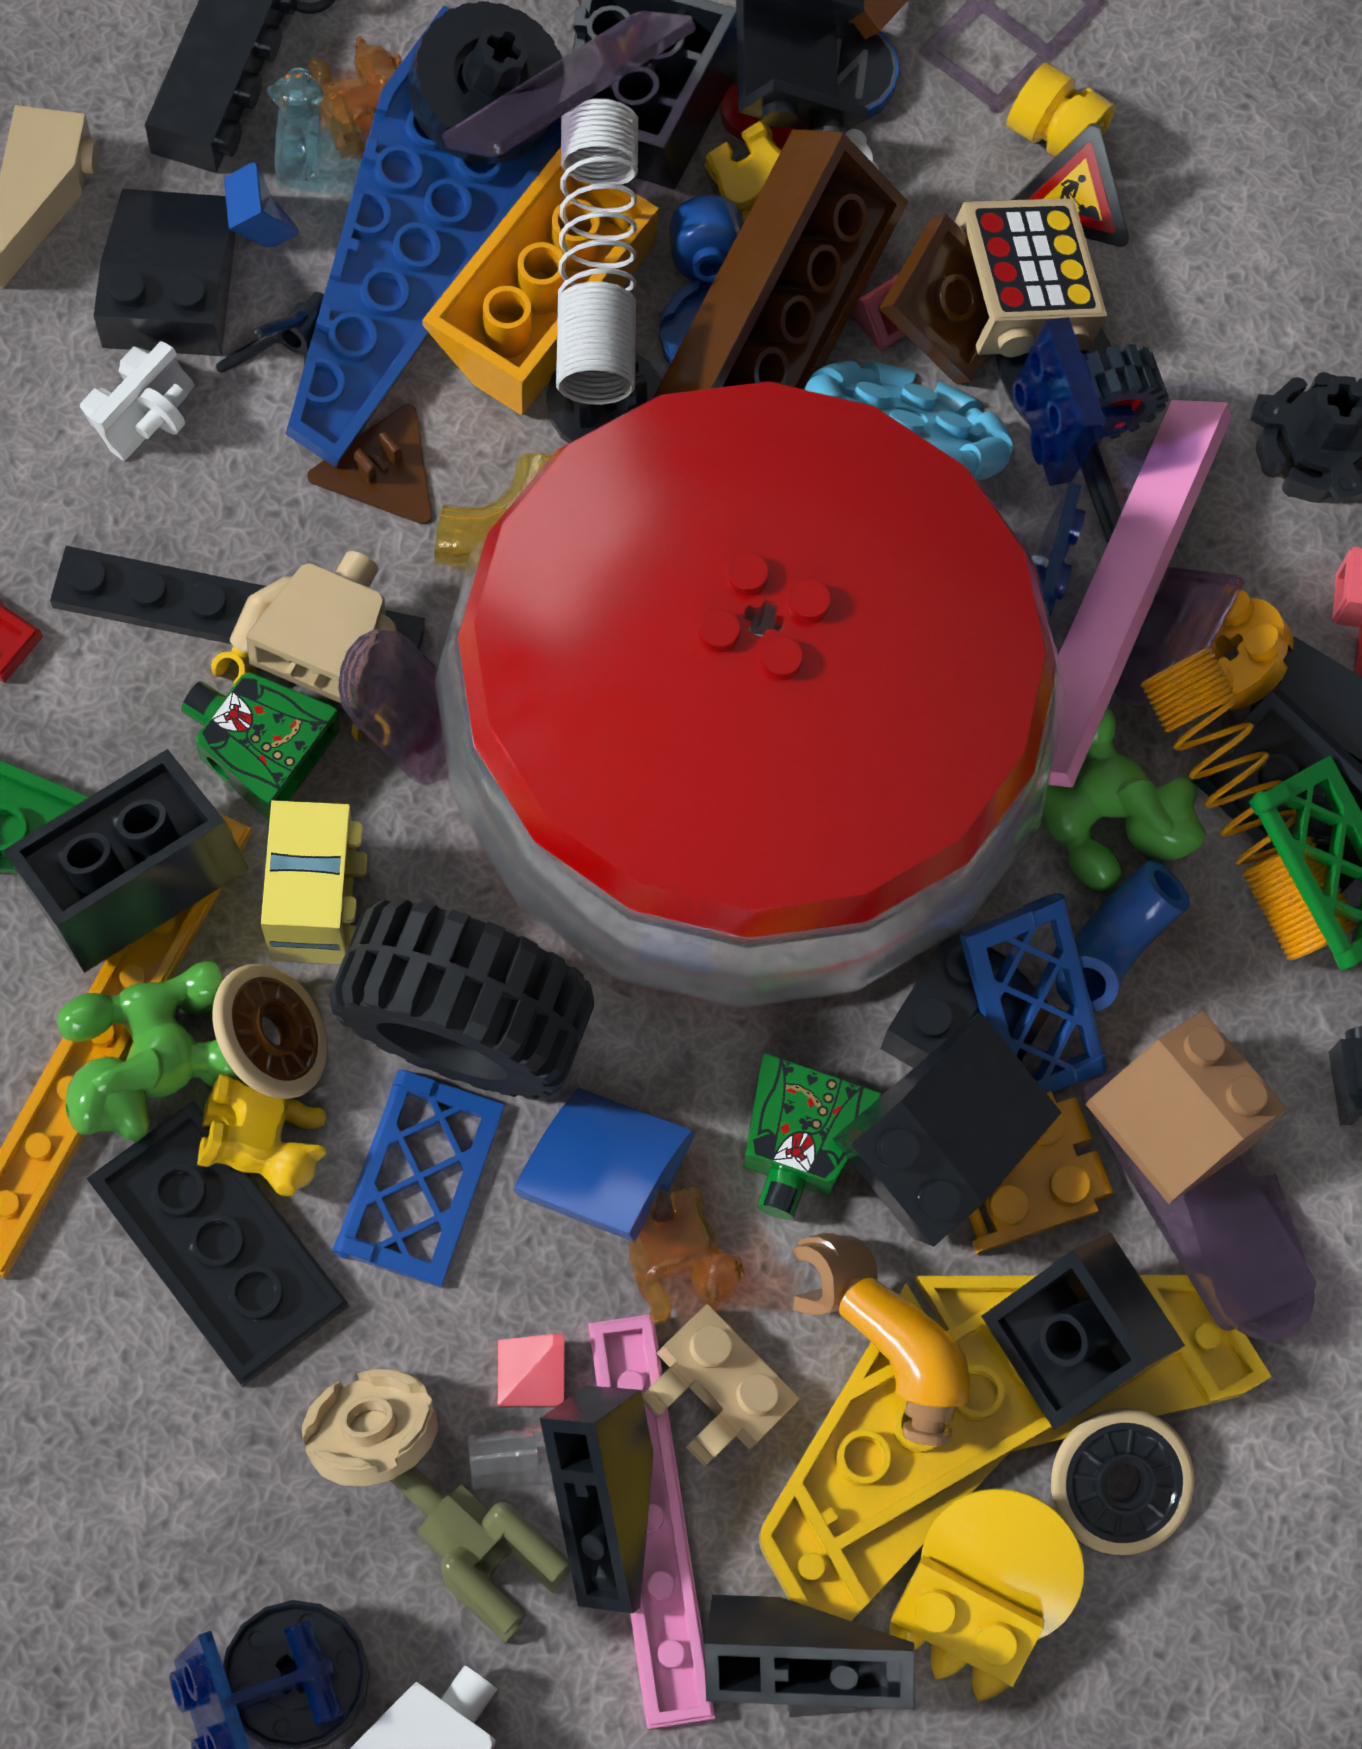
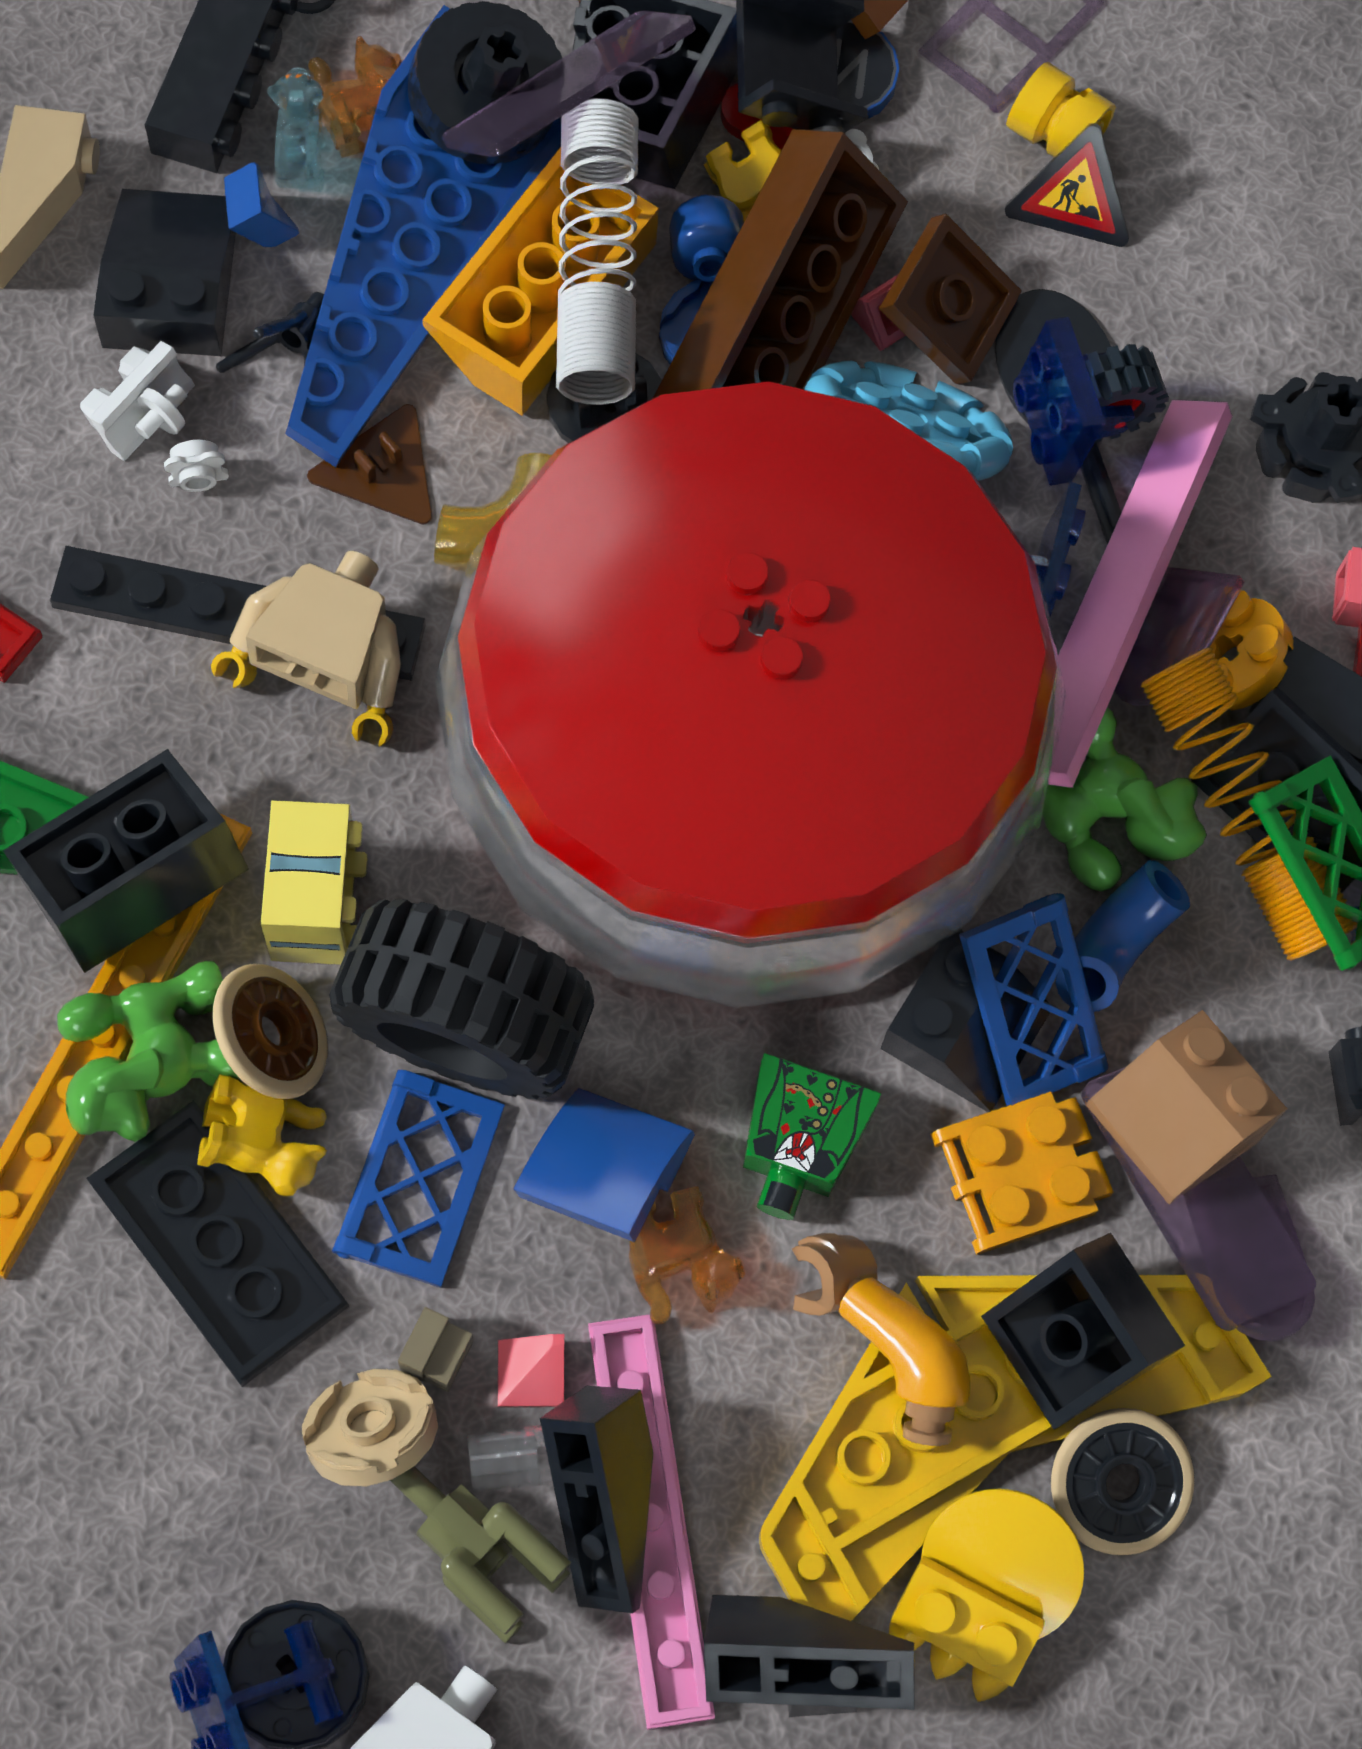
(195, 465): none -> white plate
(261, 736): green torso -> none
(394, 700): window -> none
(435, 1350): none -> dark tan piece
(726, 1378): tan plate -> none
(949, 1131): black slope -> none
(1031, 271): panel -> none

